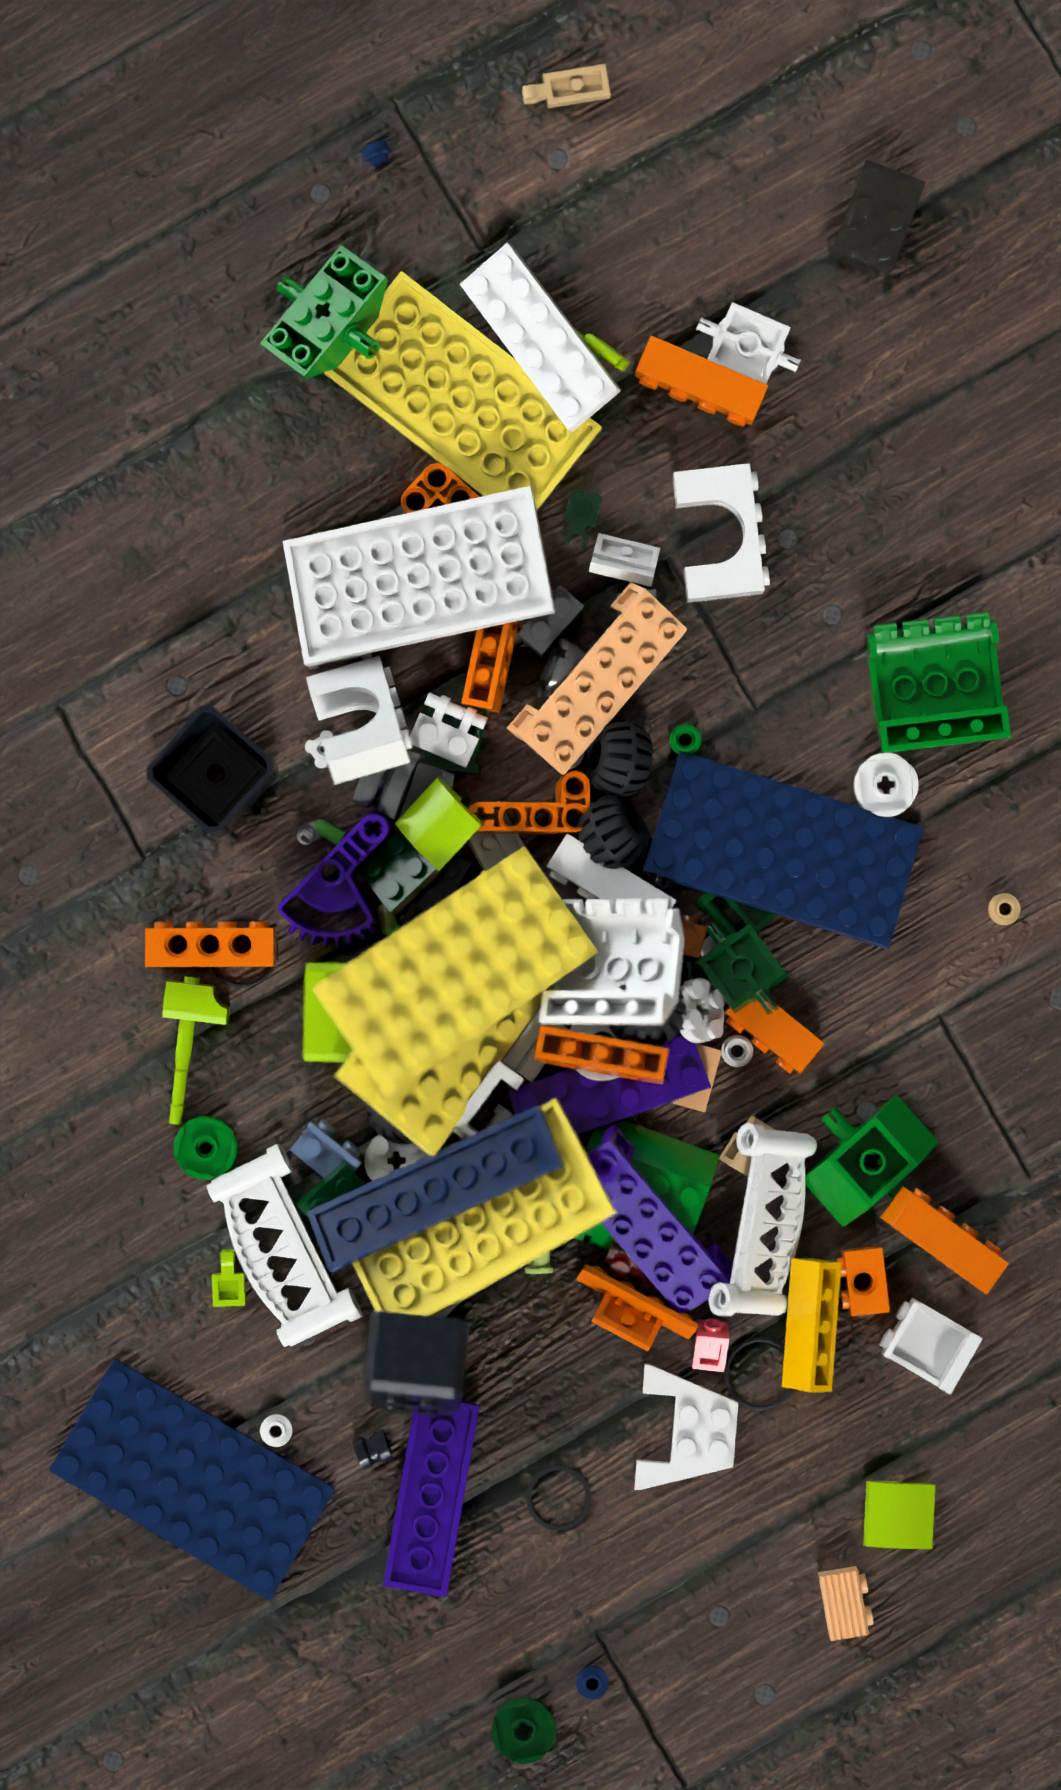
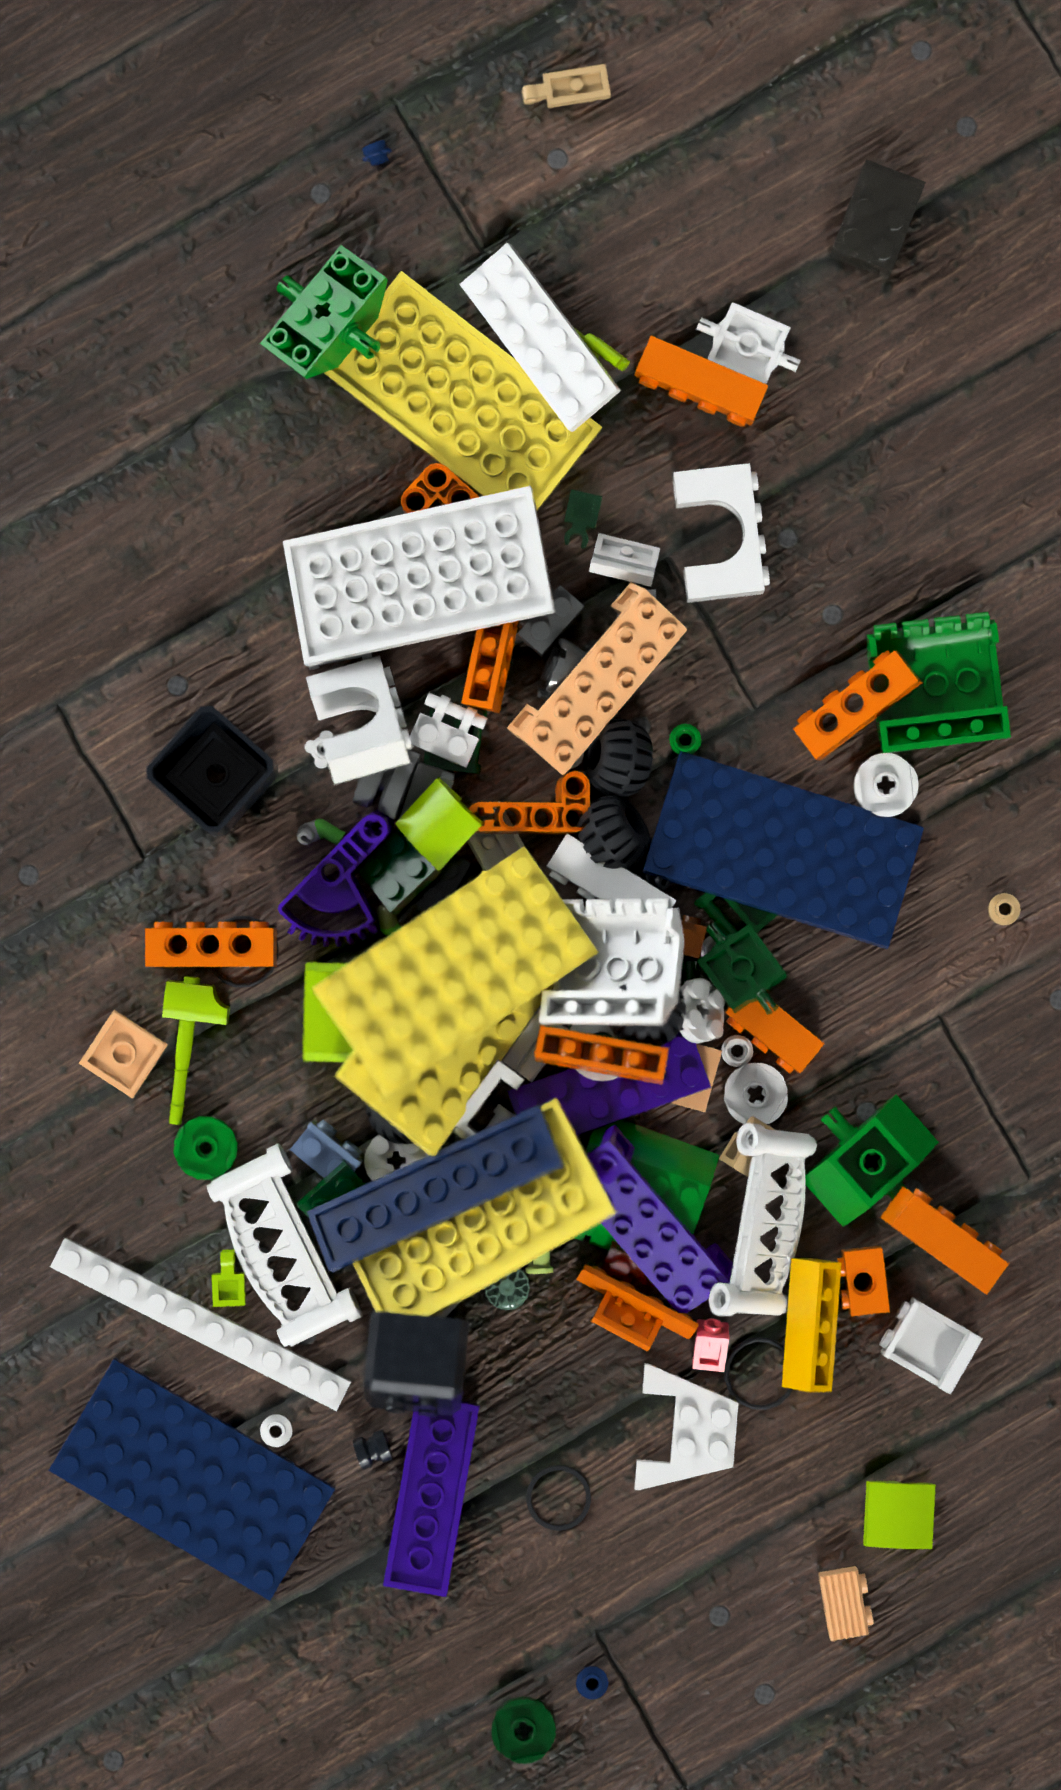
(123, 1053): none -> light nougat plate
(200, 1324): none -> white plate
(509, 1291): none -> sand green wheel
(751, 1076): none -> white plate
(901, 682): none -> orange brick

